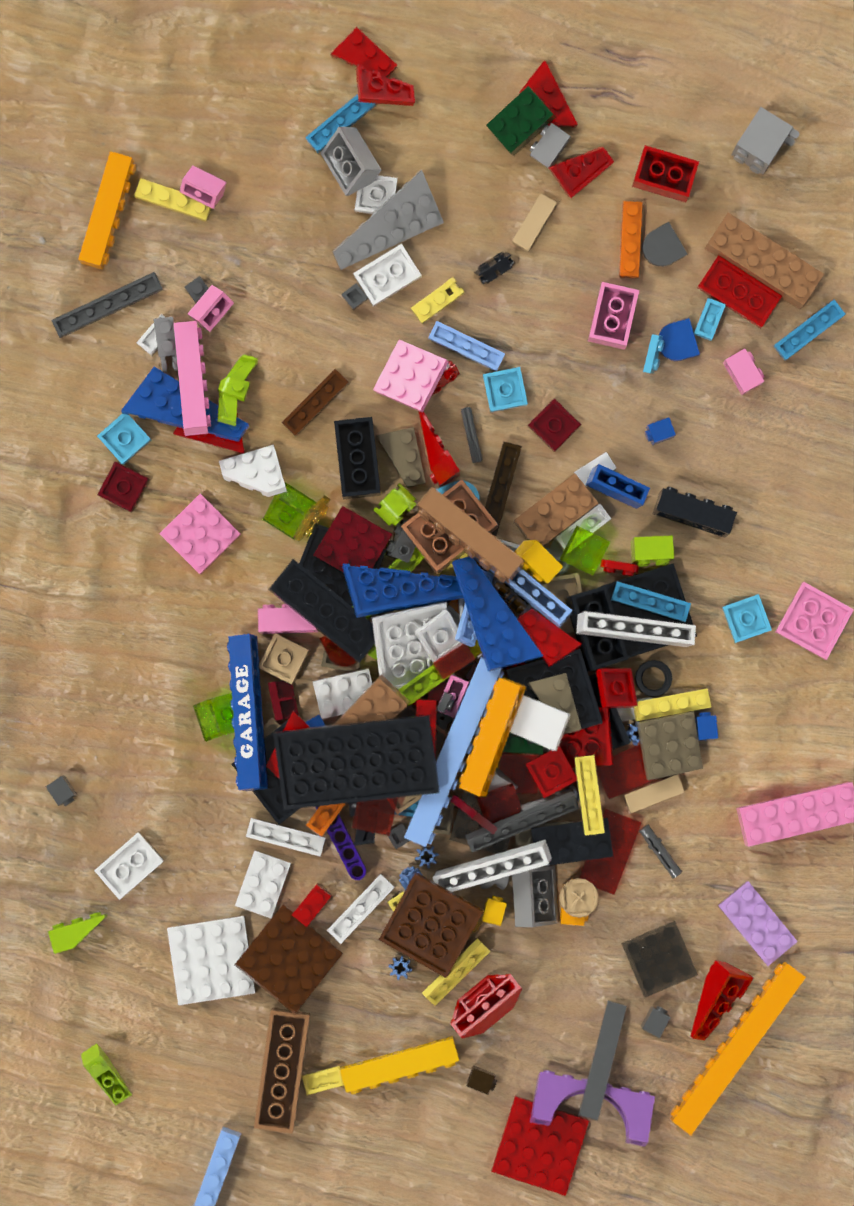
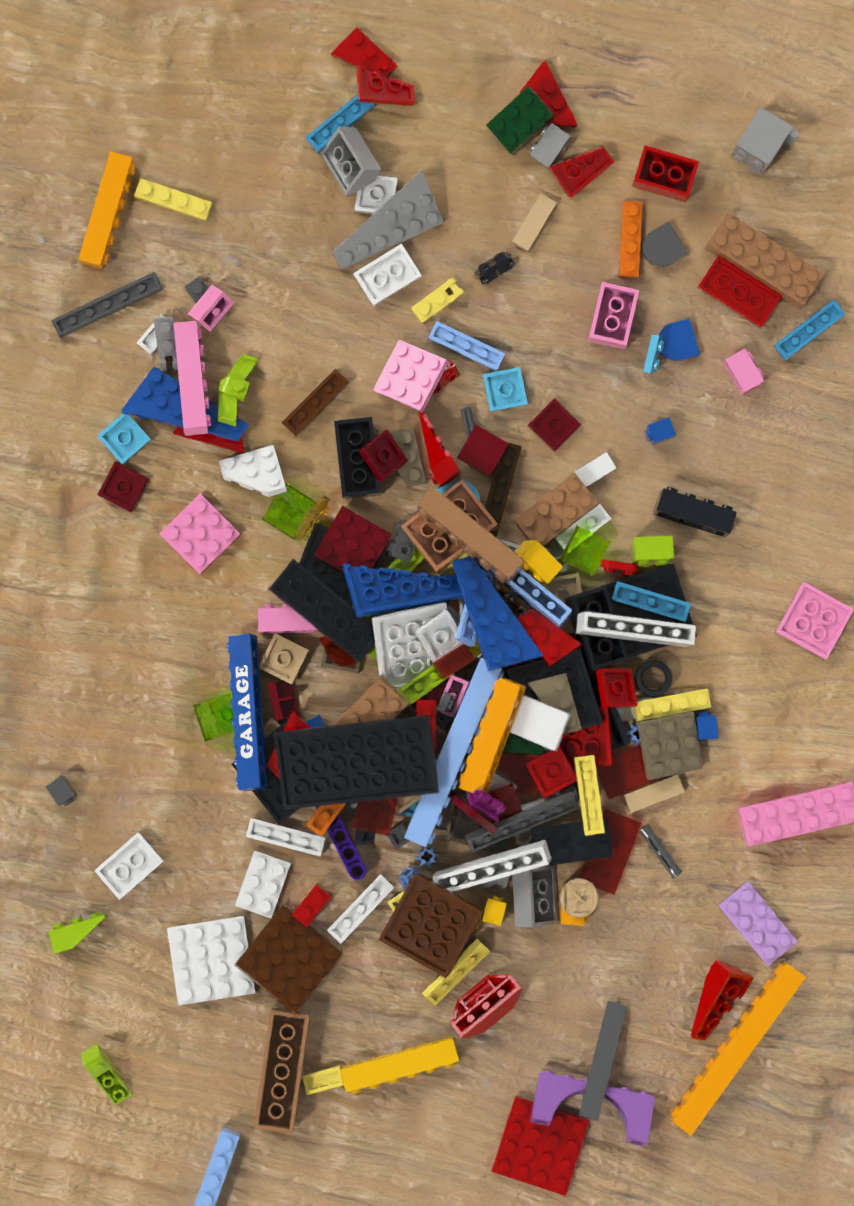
(202, 187): bright pink brick -> none
(339, 692): white plate -> none
(354, 296): dark grey plate -> none
(383, 455): none -> dark red tile
(395, 504): lime brick -> none
(395, 970): medium blue gear -> none
(479, 801): none -> magenta hinge
(481, 1080): dark brown brick -> none
(482, 450): none -> dark red tile
(617, 486): blue brick -> none
(656, 1021): dark grey brick -> none
(659, 959): clear smoke plate -> none
(709, 319): medium azure plate -> none
(746, 618): medium azure plate -> none

